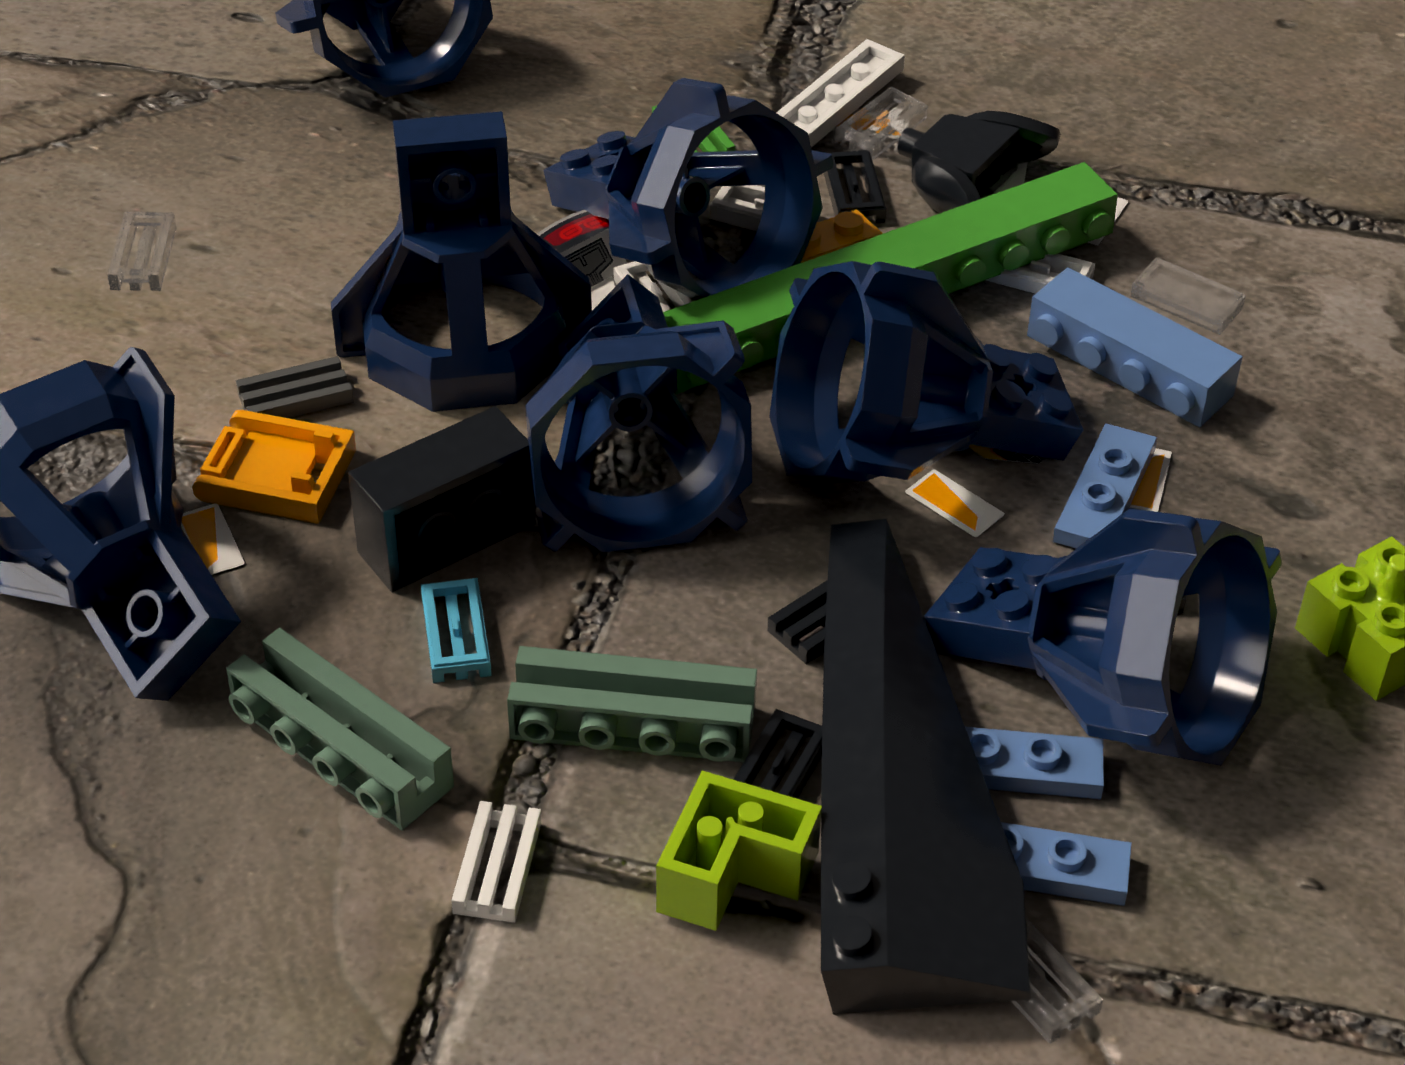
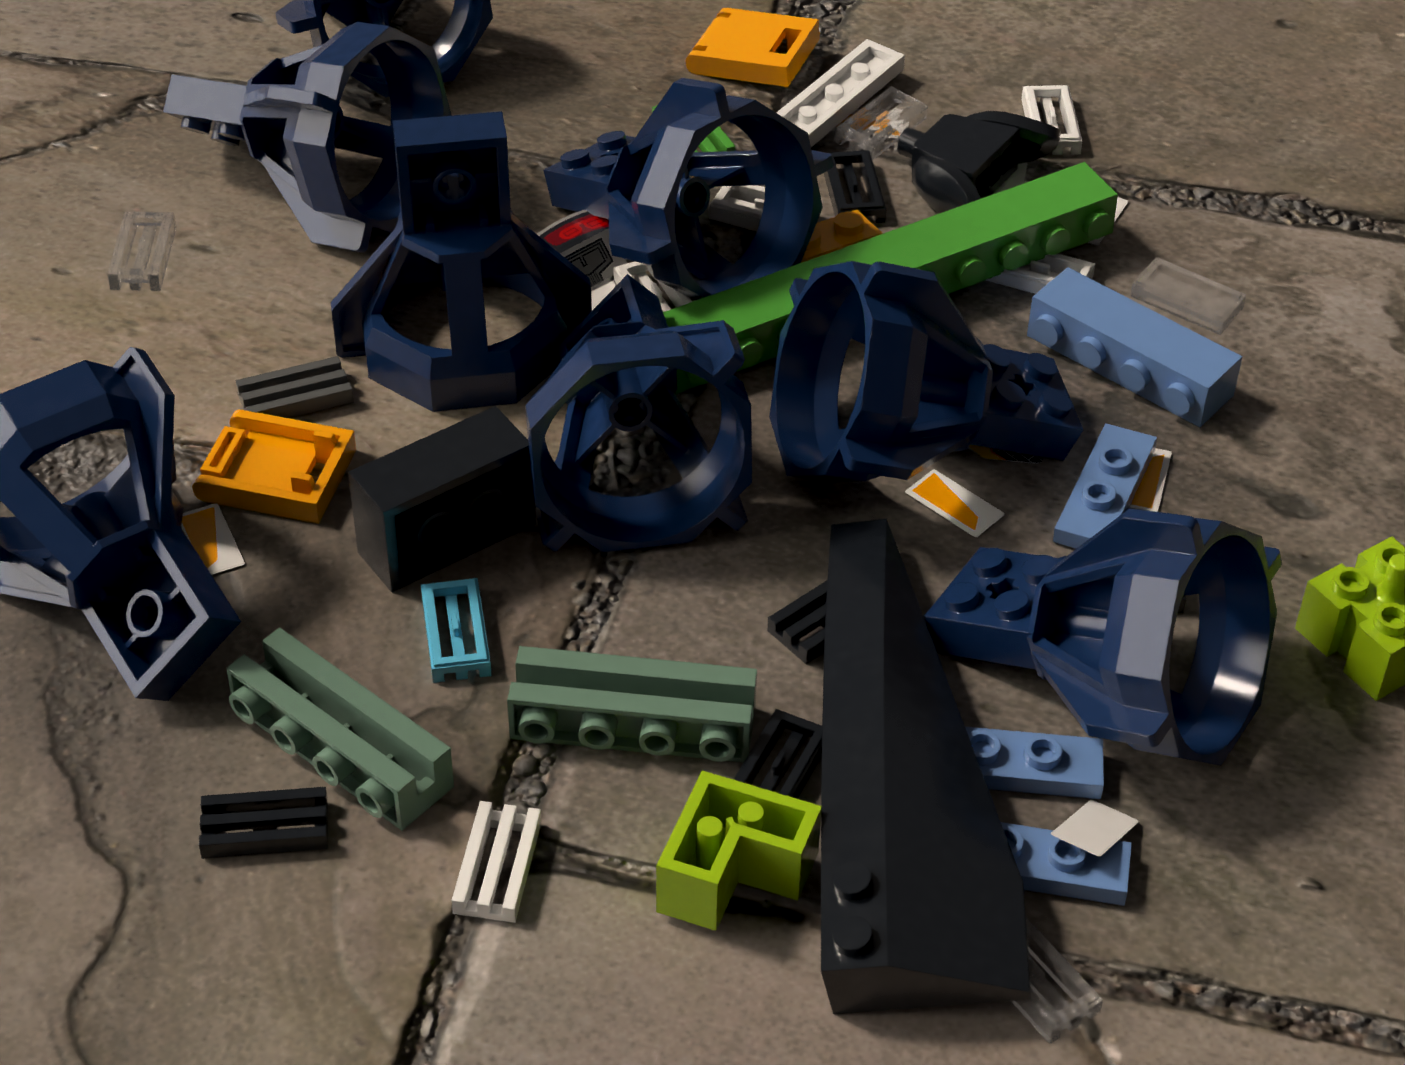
(264, 814): none -> black tile
(296, 122): none -> dark blue plate
(744, 45): none -> light orange container
(1073, 136): none -> white tile
(1095, 828): none -> white sticker

